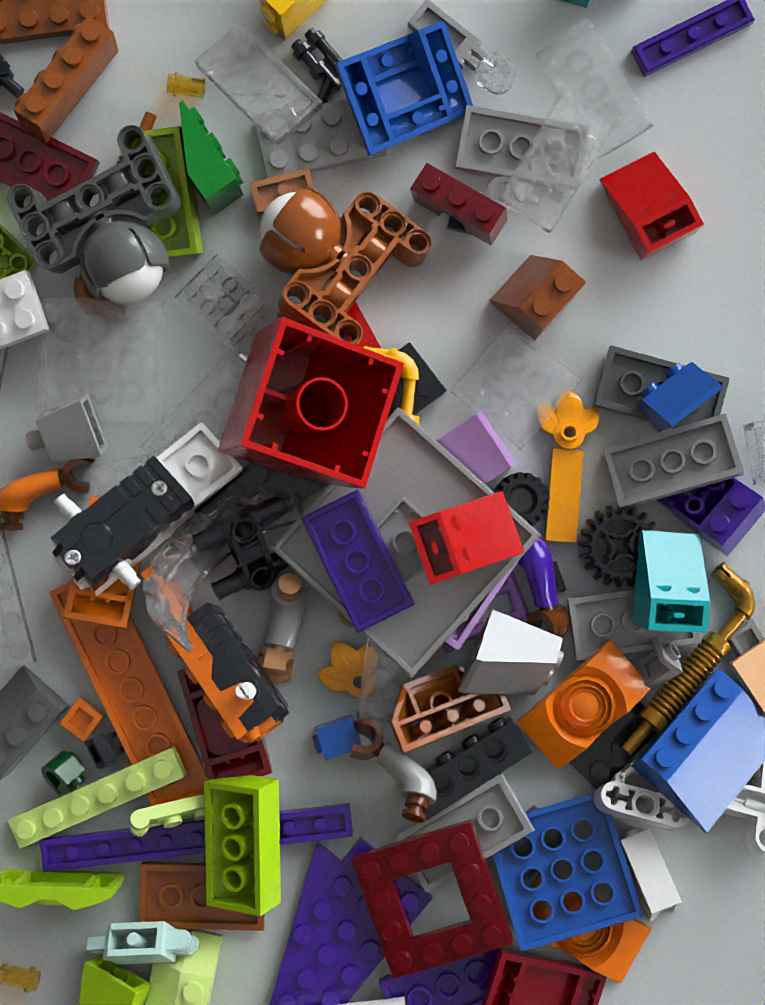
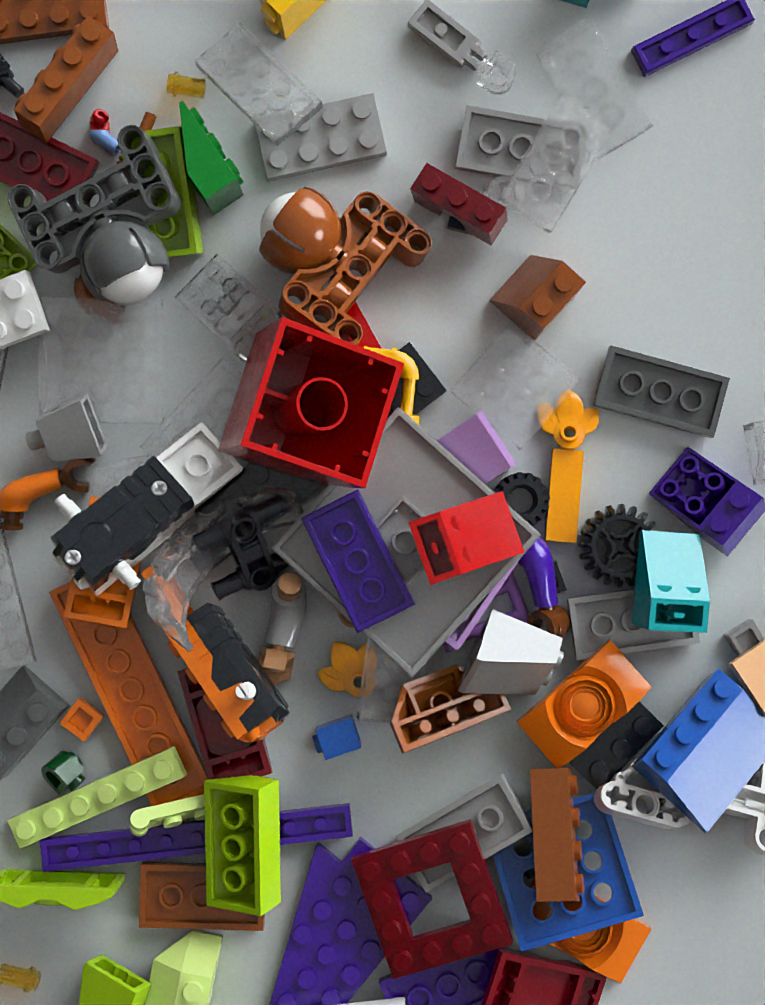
(100, 131): none -> arm
(101, 751): black tile -> none
(142, 943): light aqua hinge -> none
(269, 189): nougat plate -> none
(319, 70): black piece -> none
(404, 87): blue slope -> none
(415, 781): piece -> none
(487, 766): black brick -> none
(555, 835): none -> dark orange brick
(650, 874): white slope -> none
(651, 205): red slope -> none
(660, 664): light grey bracket -> none
(673, 461): light grey plate -> none
(677, 396): blue slope -> none
(698, 664): pearl gold piece -> none

